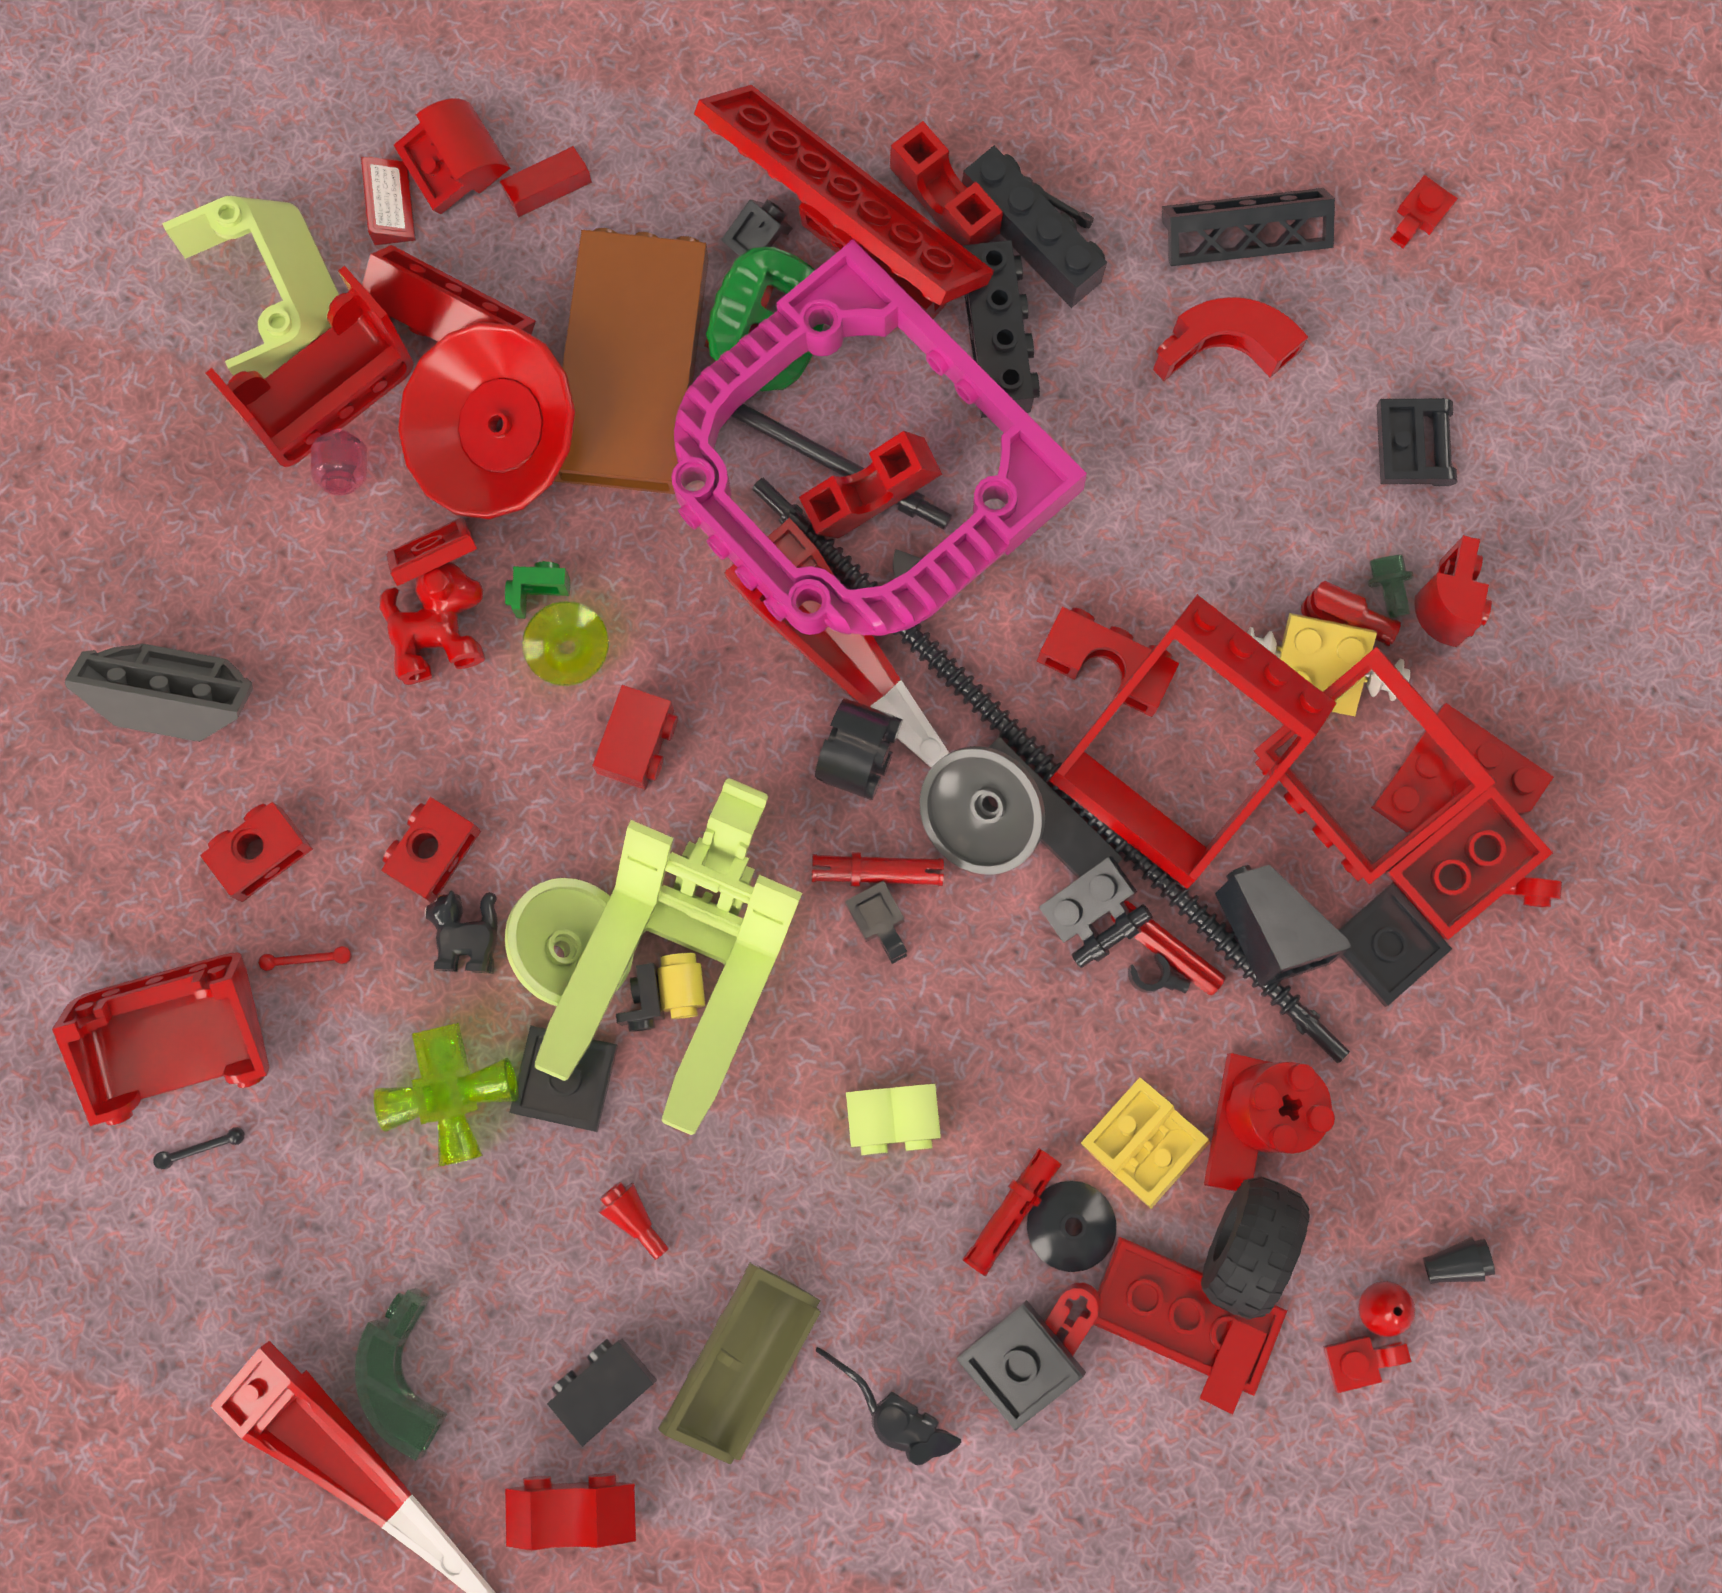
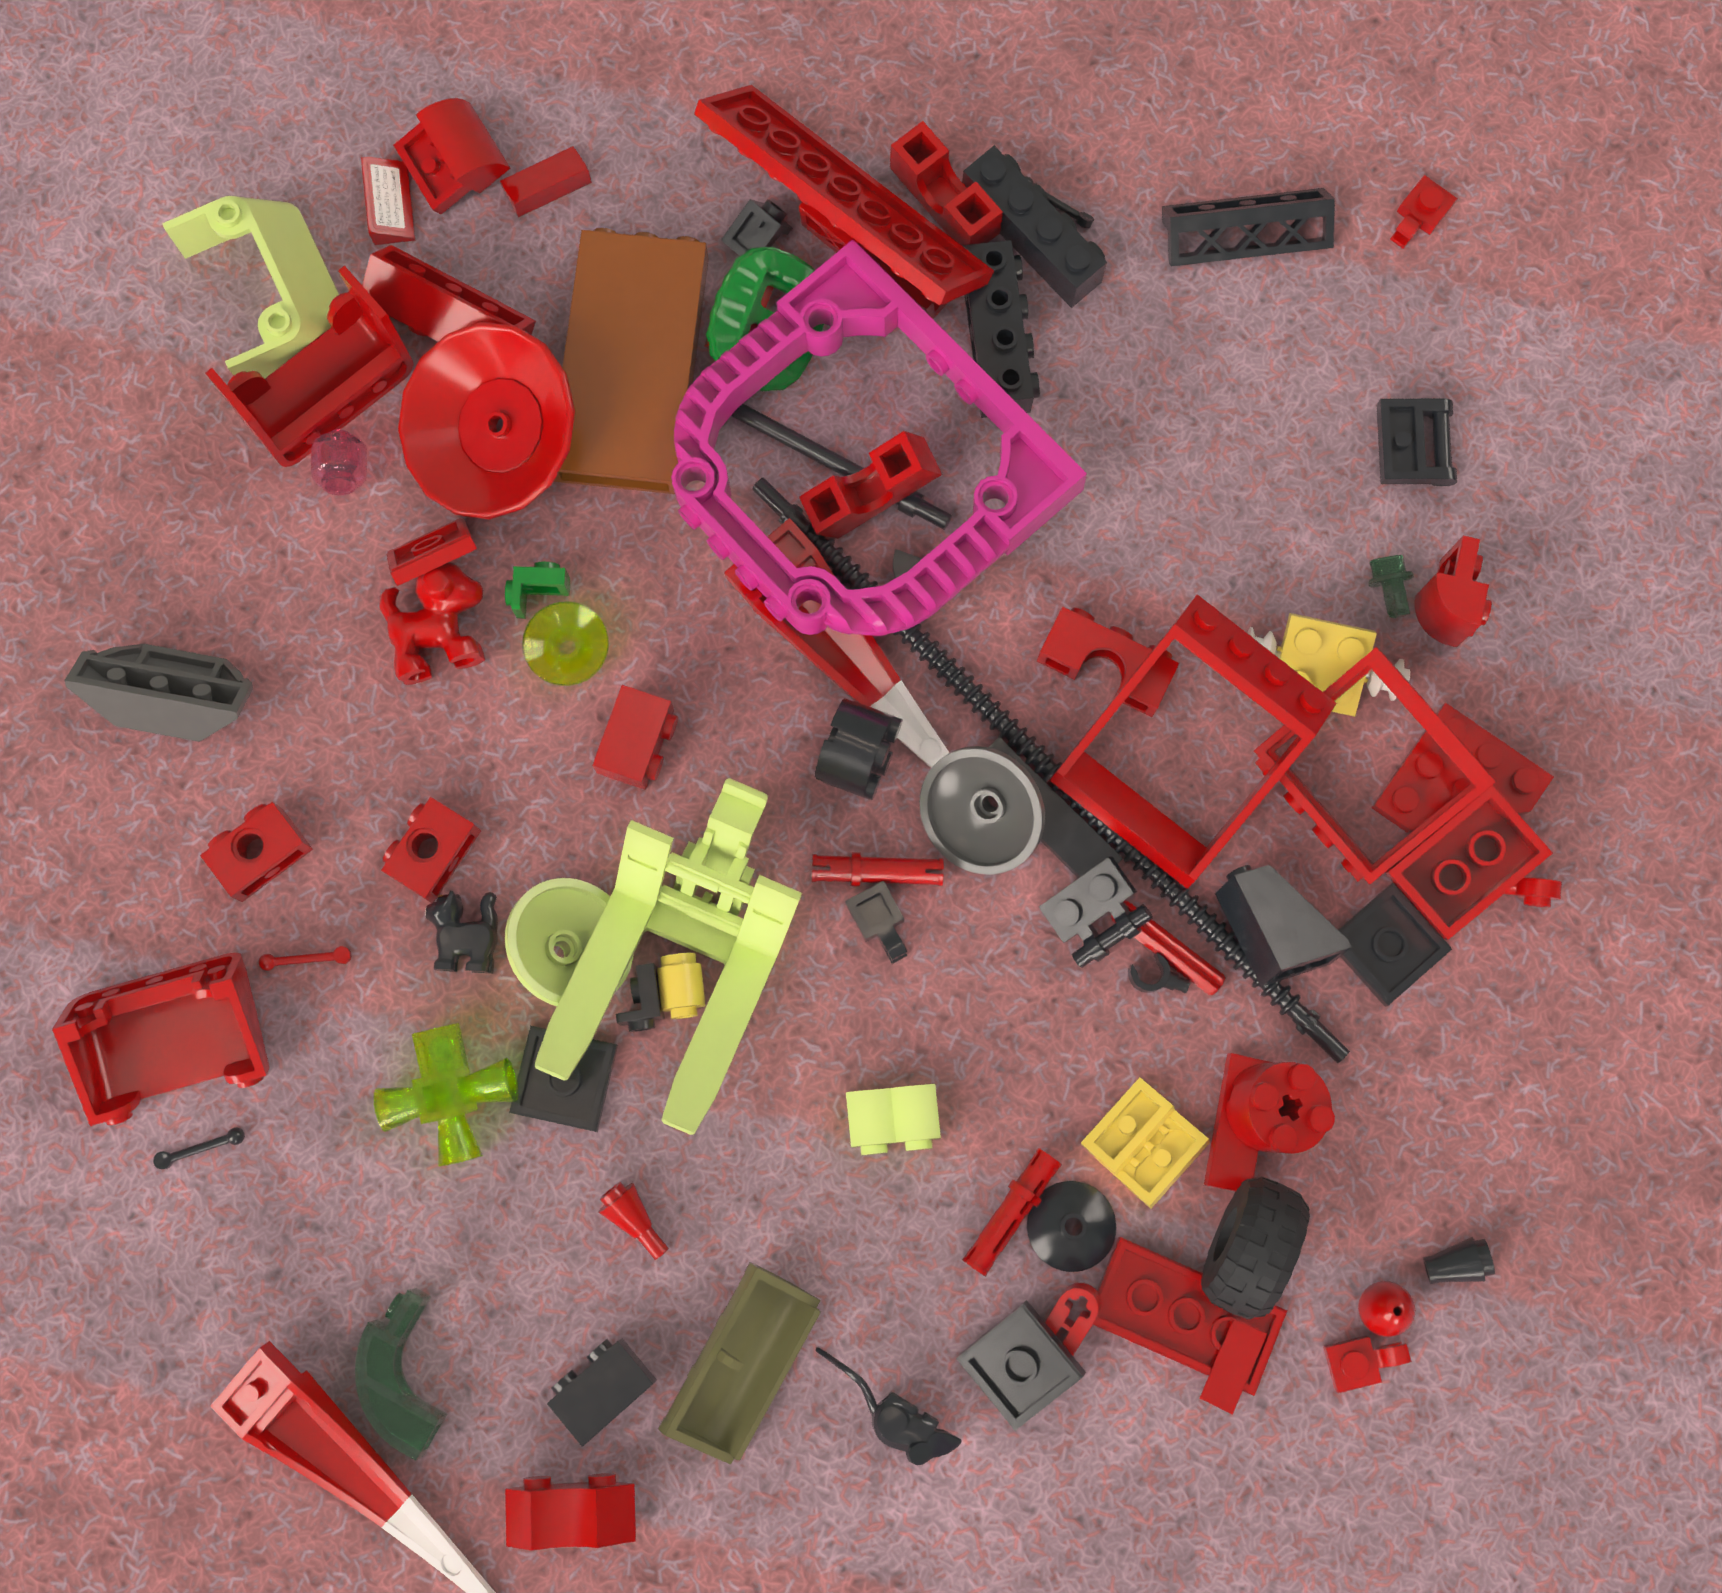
(1236, 323): red arch -> none
(1344, 607): red arm -> none

